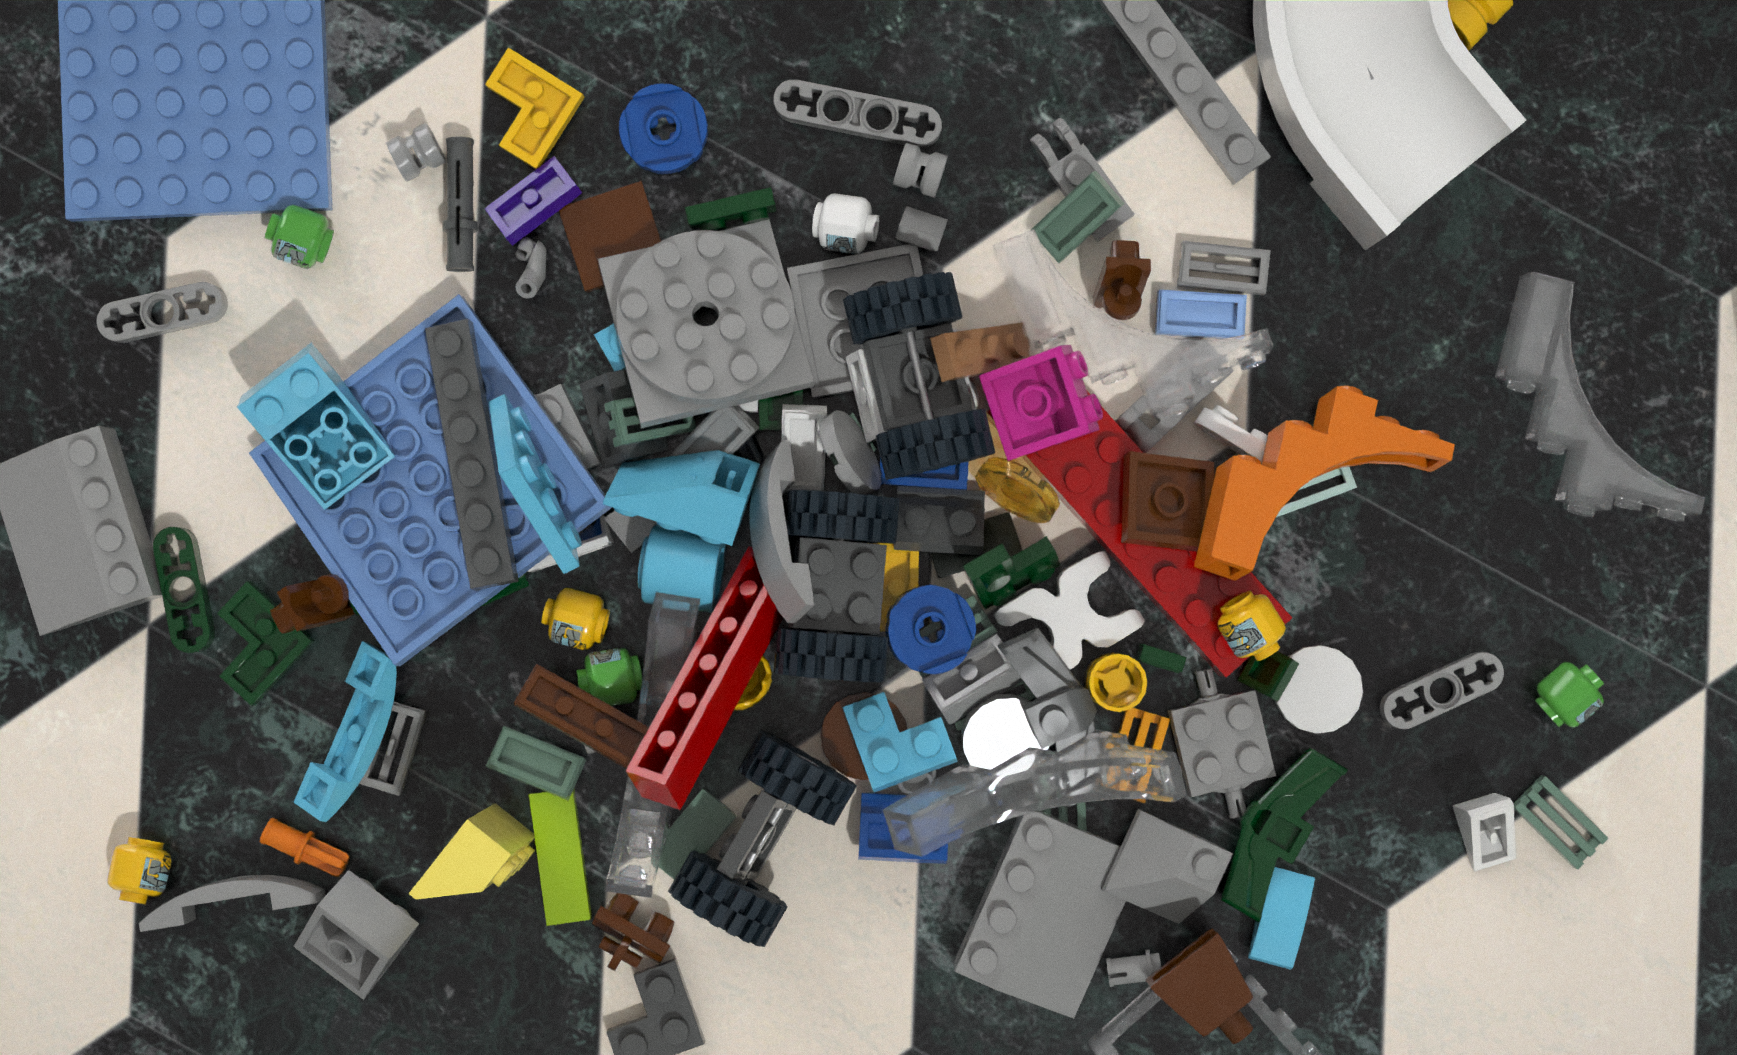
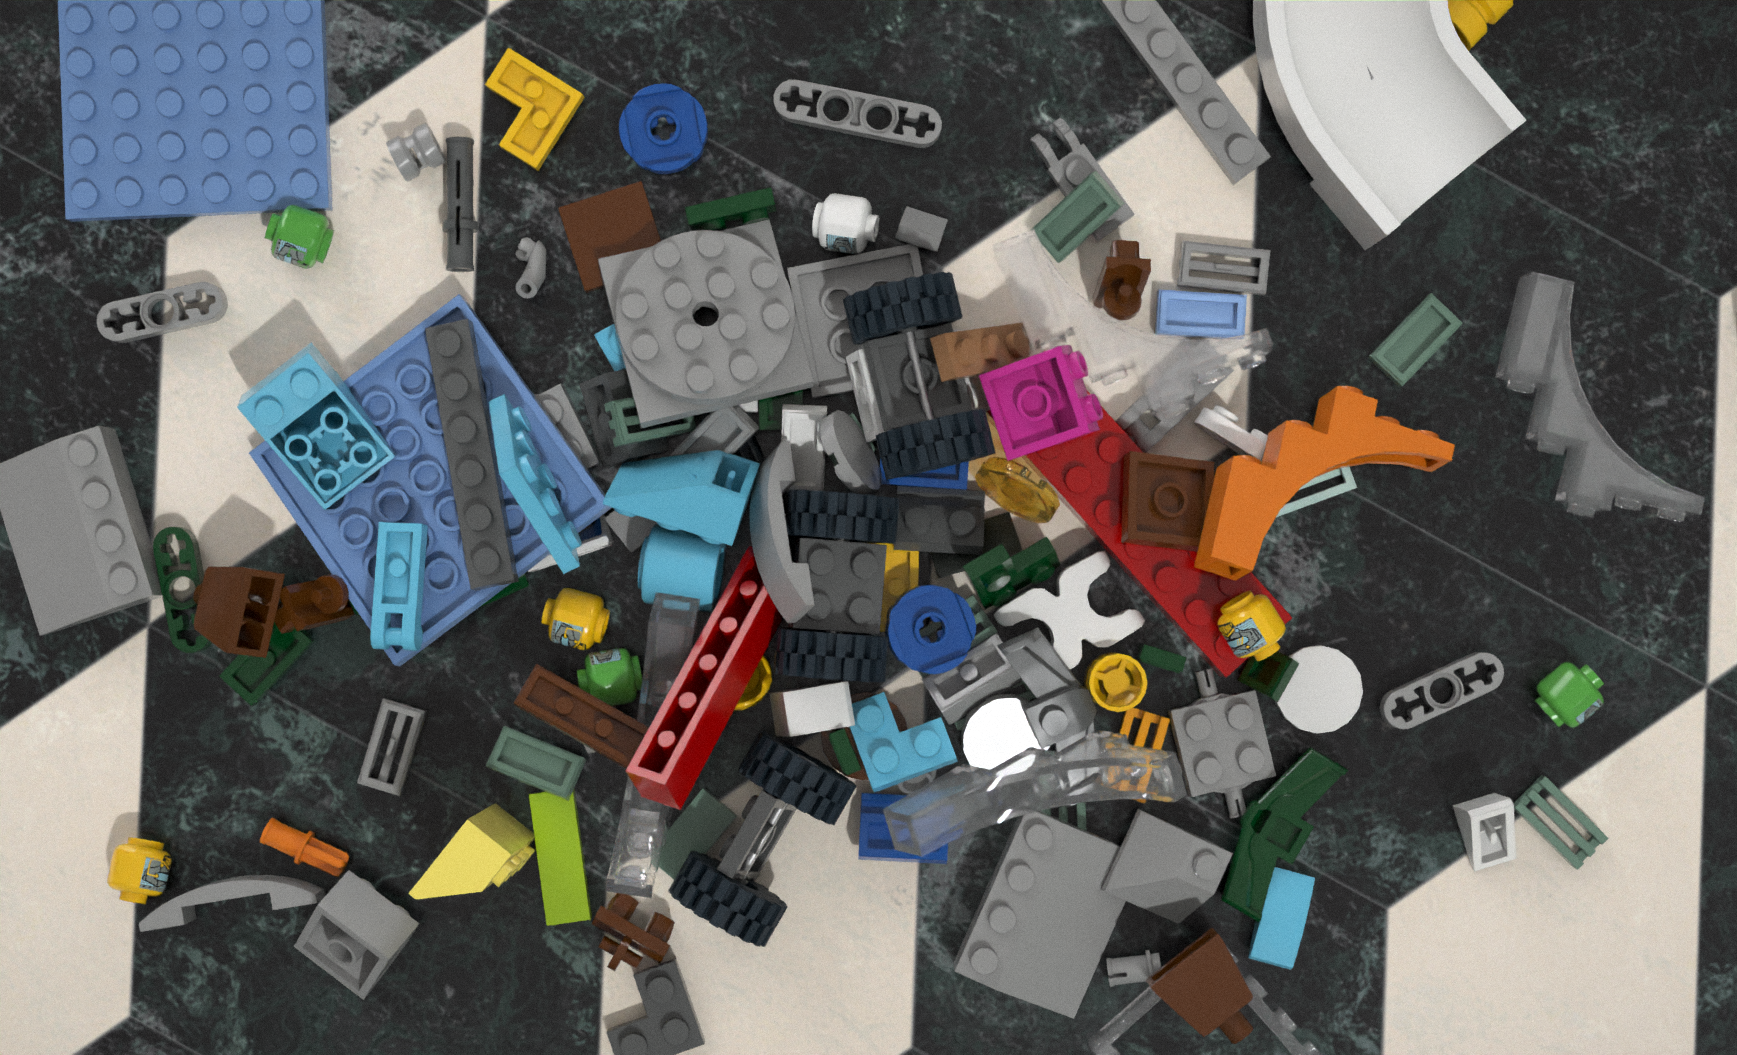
(238, 608): none -> reddish brown torso
(358, 737): medium azure slope -> none
(399, 585): none -> medium azure plate
(533, 200): plate -> none
(811, 709): none -> white slope
(844, 751): none -> dark green tile
(910, 167): light grey wheel -> none
(1415, 340): none -> sand green tile

